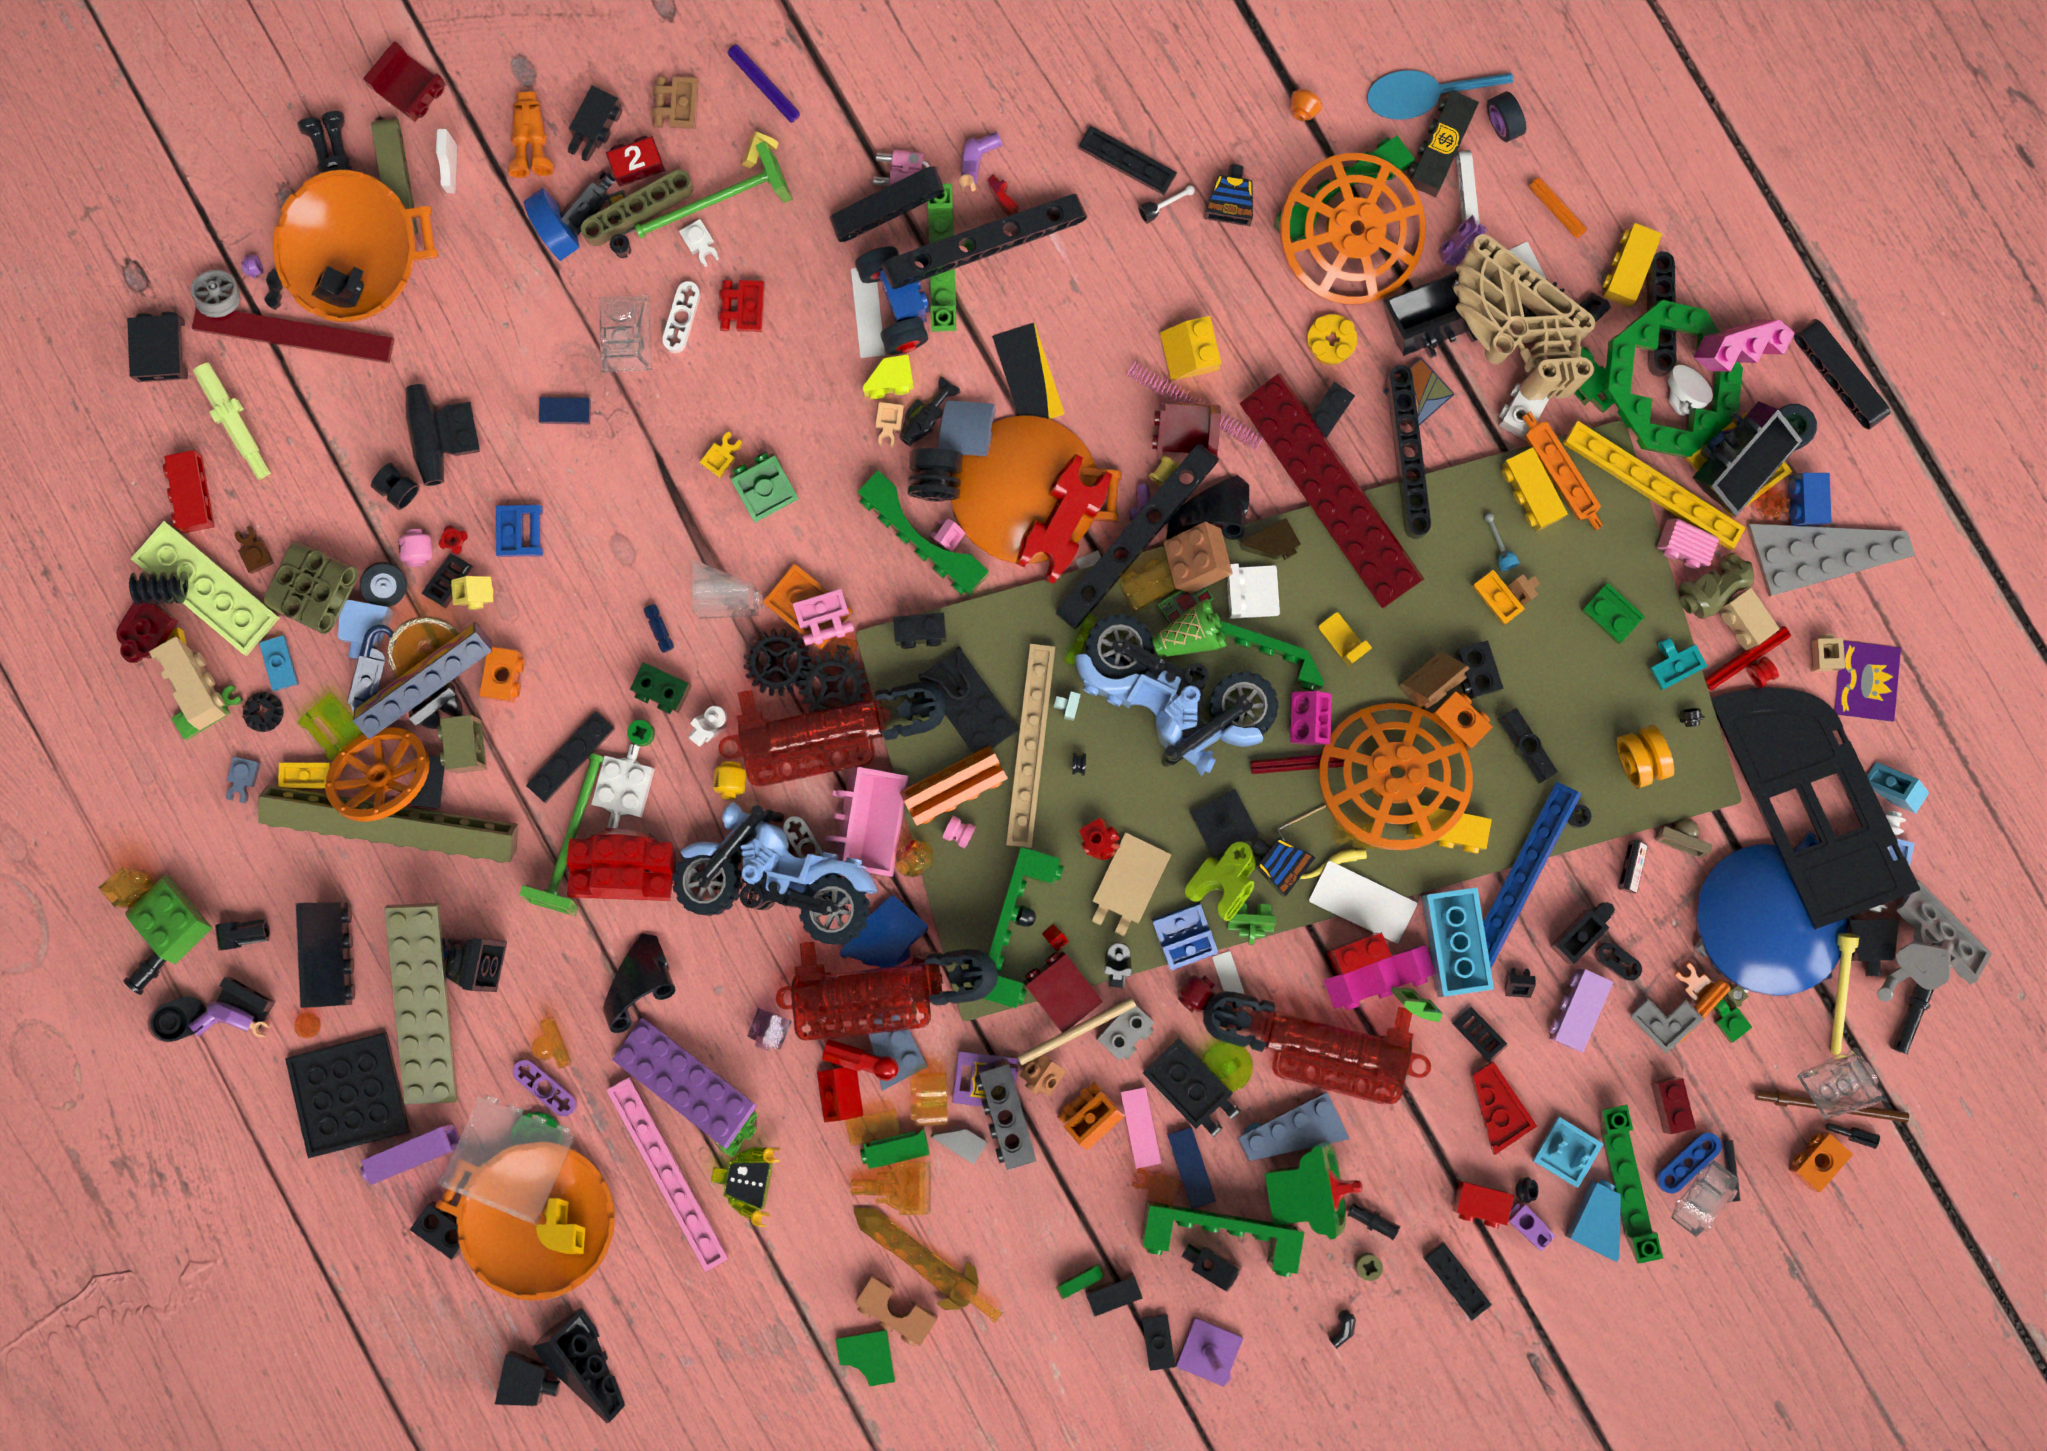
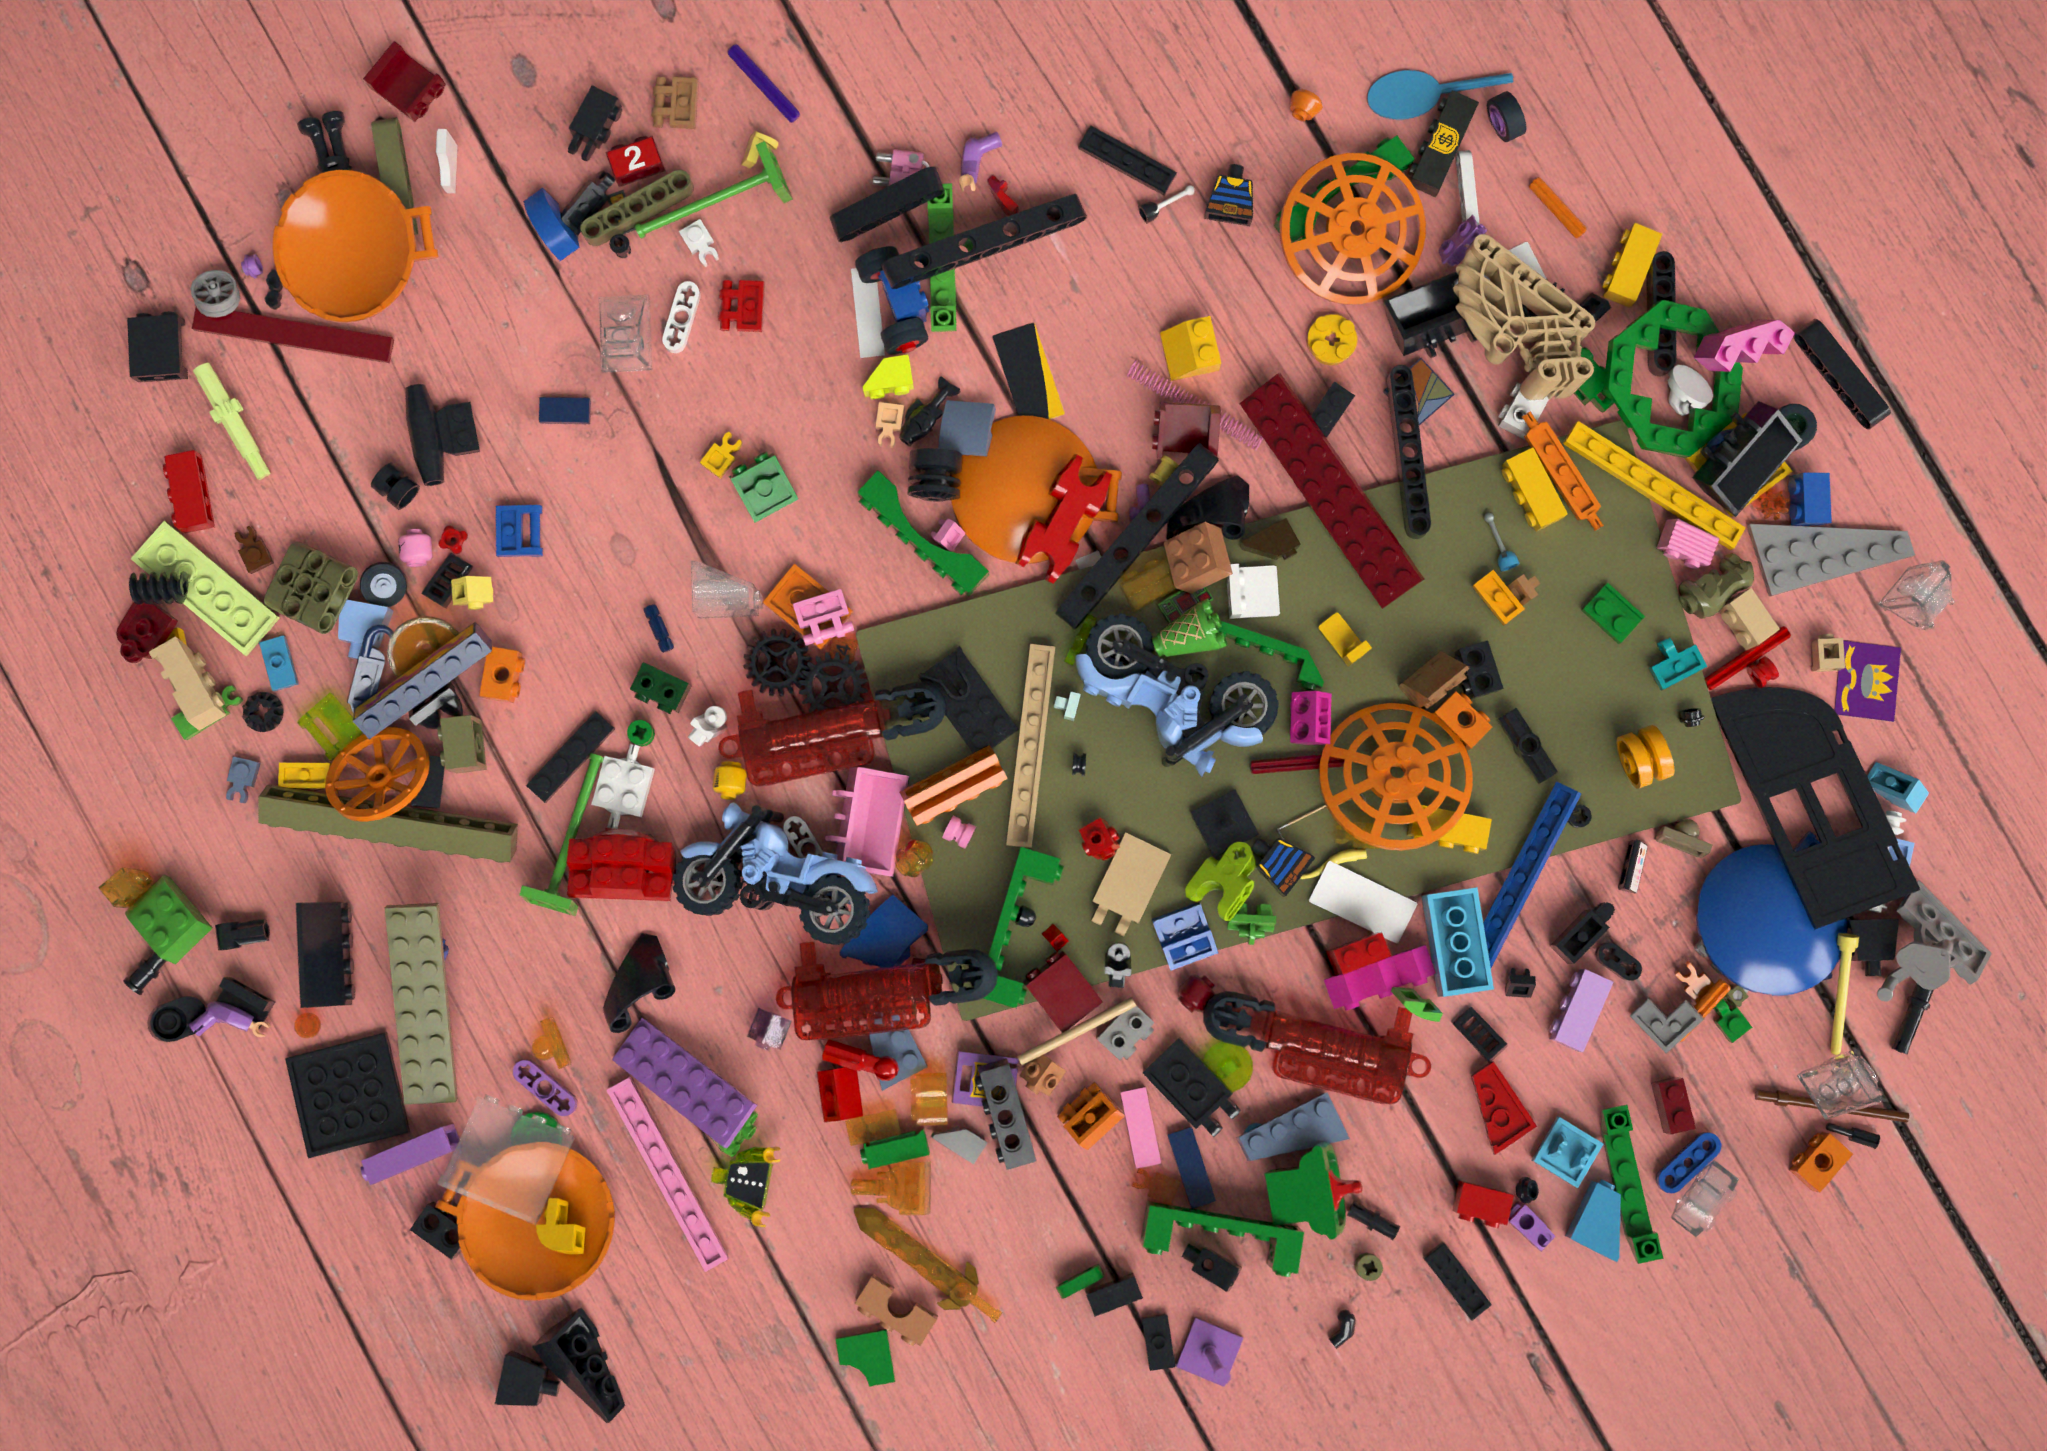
(339, 288): black brick -> none
(475, 963): black piece -> none
(528, 129): orange piece -> none
(919, 629): black brick -> none
(1227, 972): white sticker -> none
(1730, 1162): black piece -> none
(1920, 594): none -> clear piece

